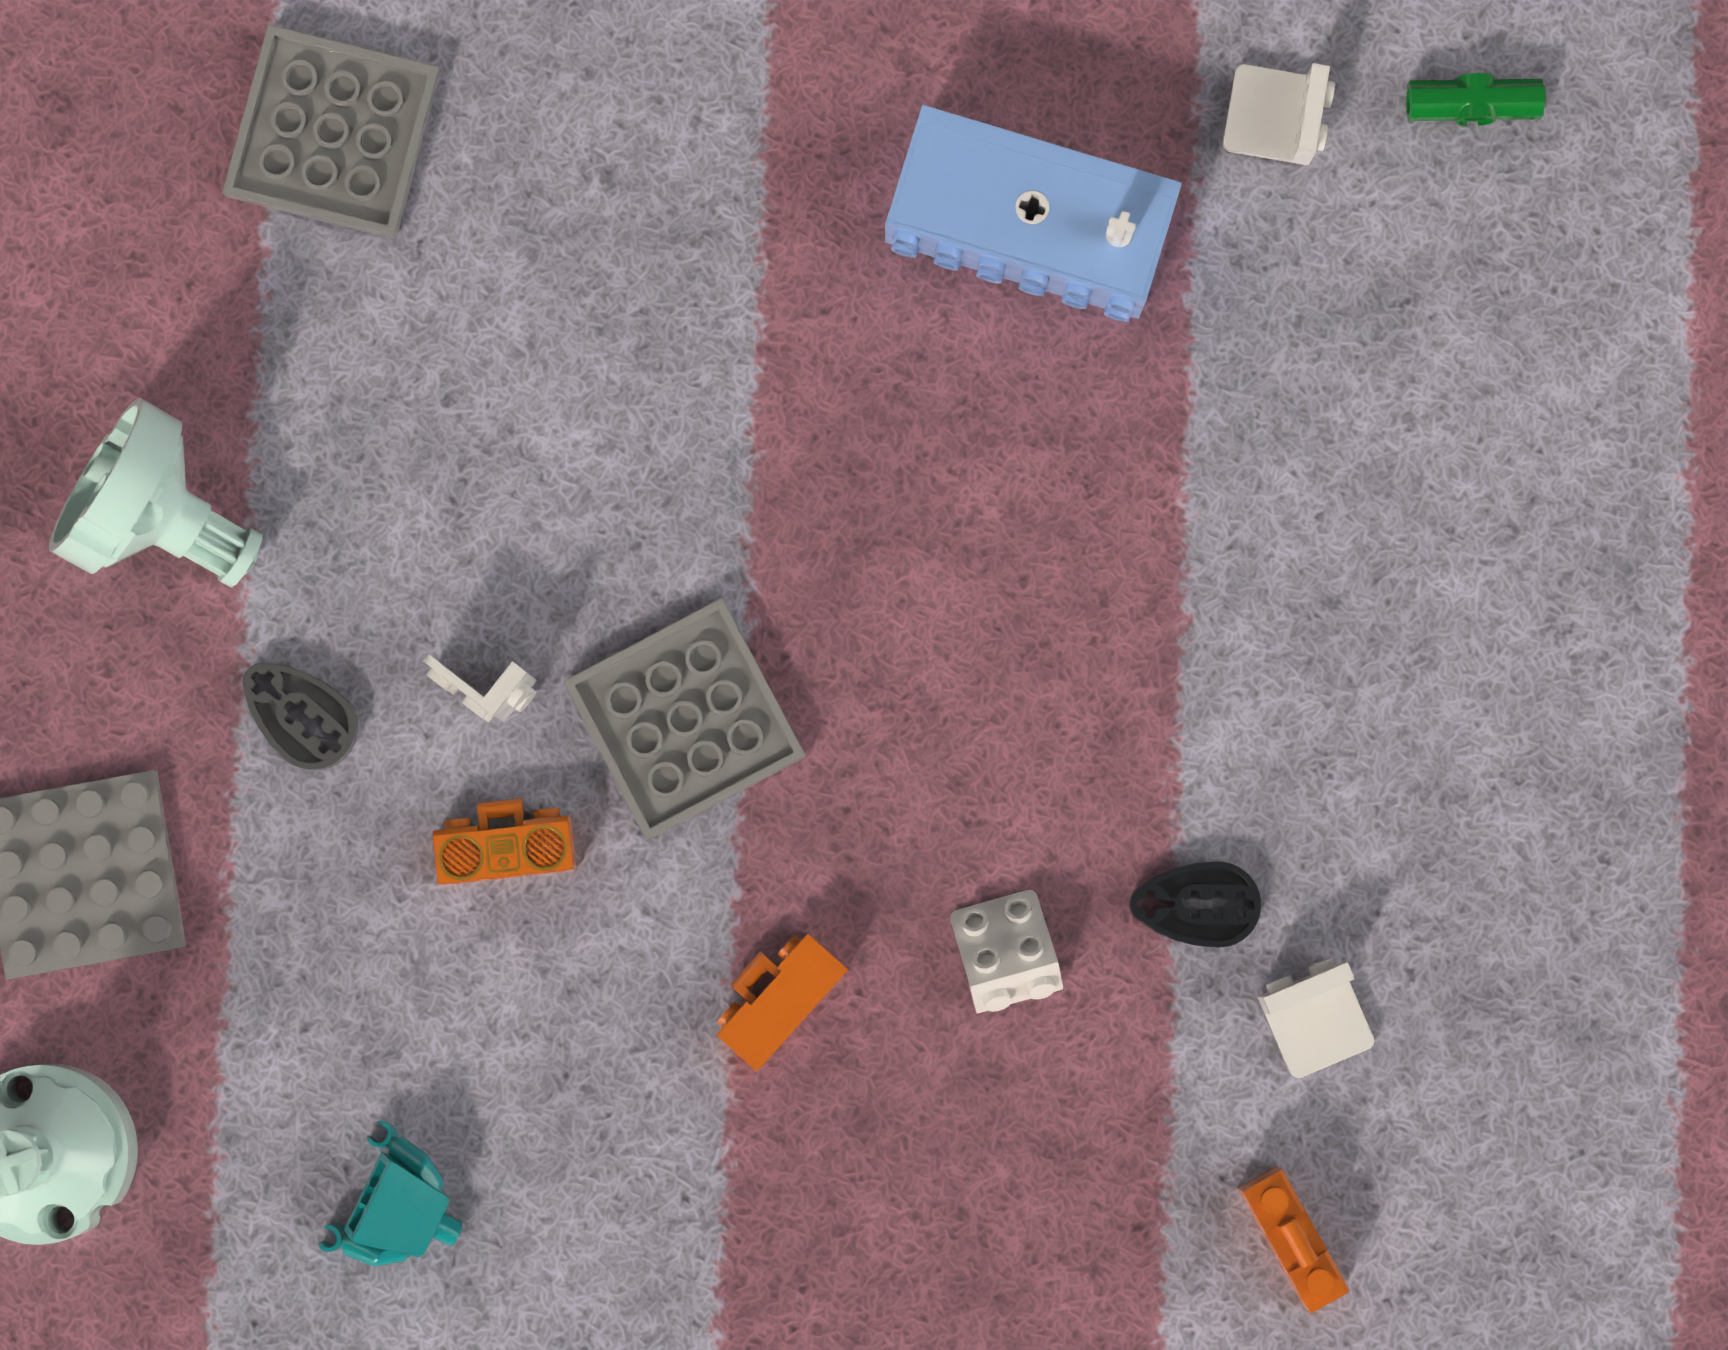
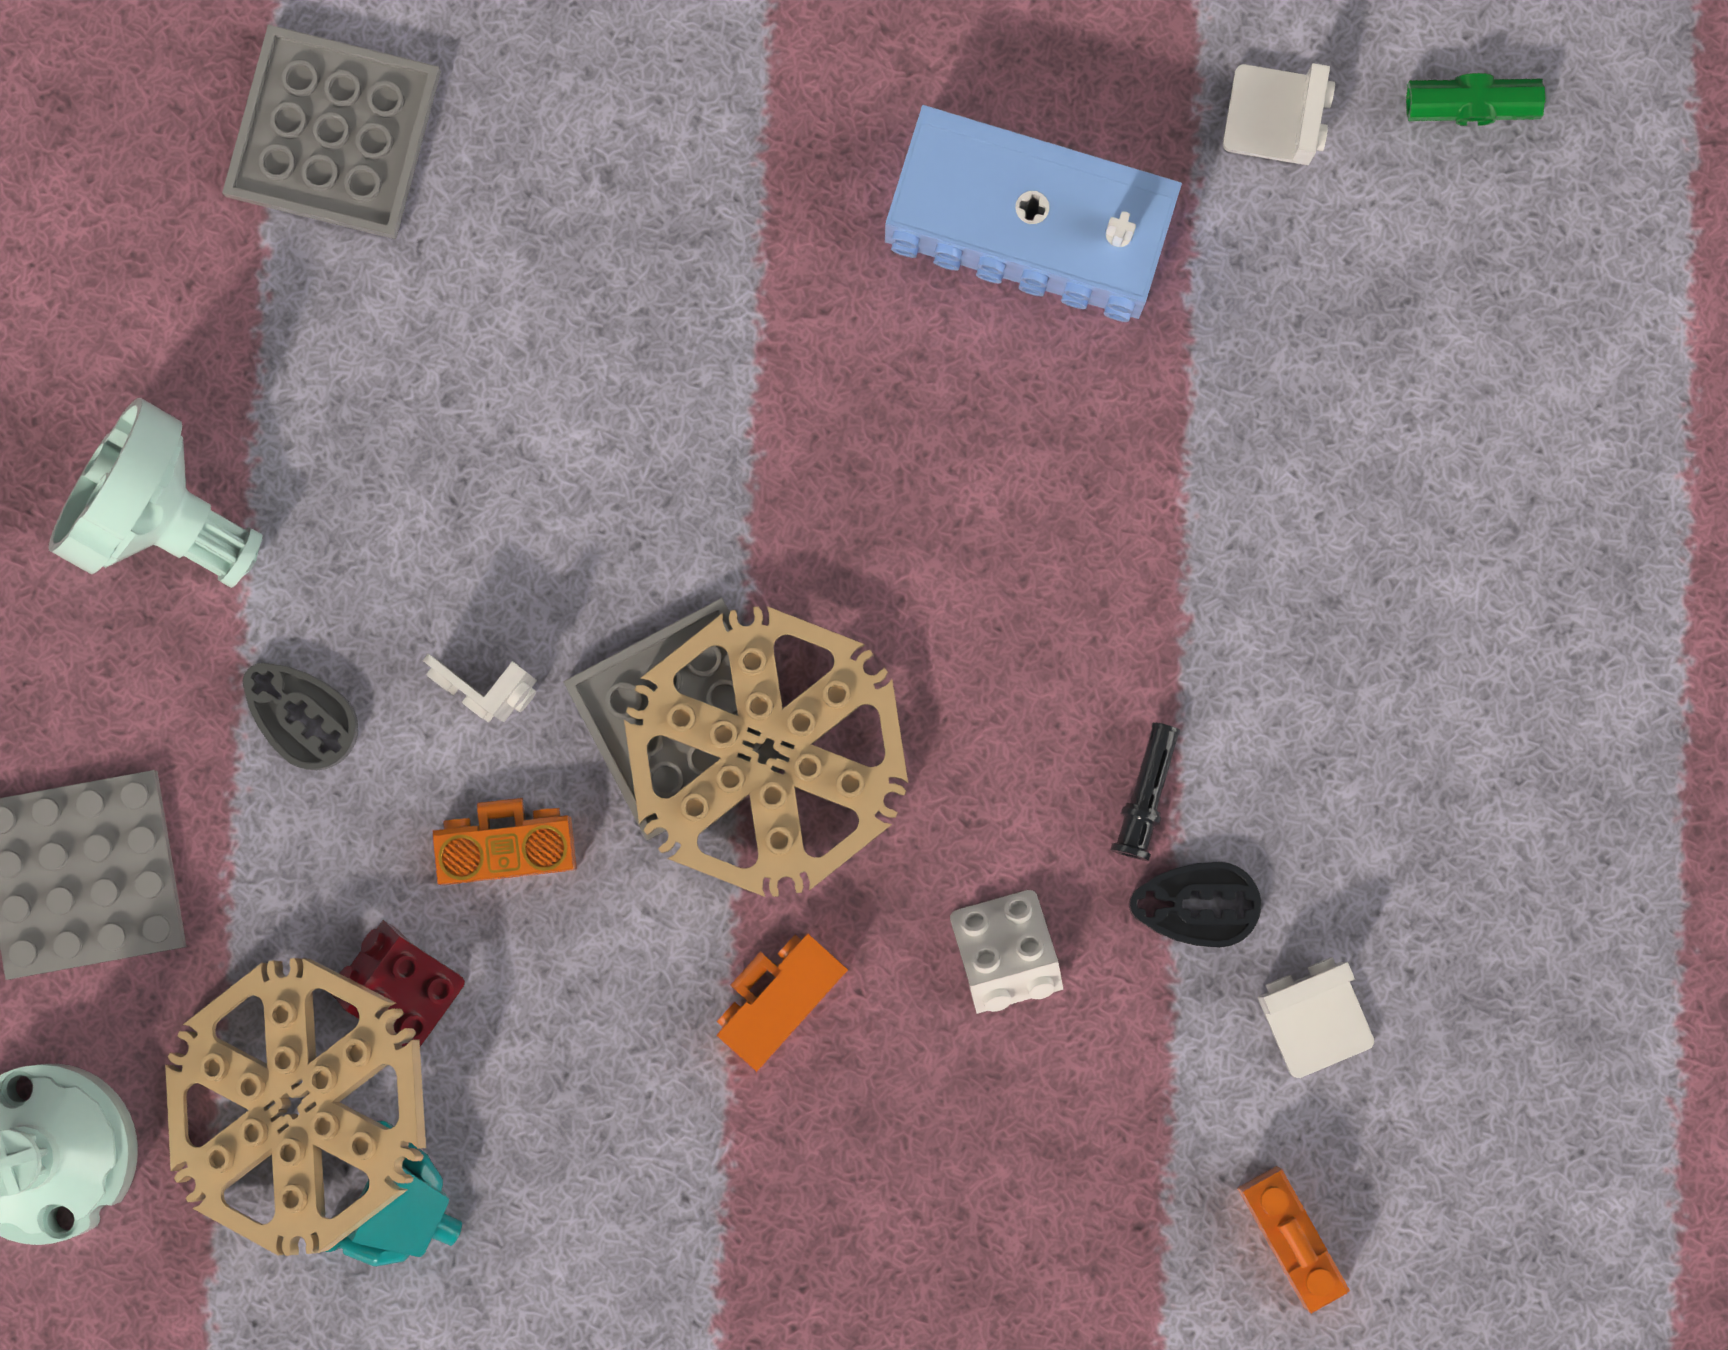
(322, 1120): none -> tan plate
(406, 976): none -> dark red bracket
(733, 778): none -> tan plate
(1142, 812): none -> black pin

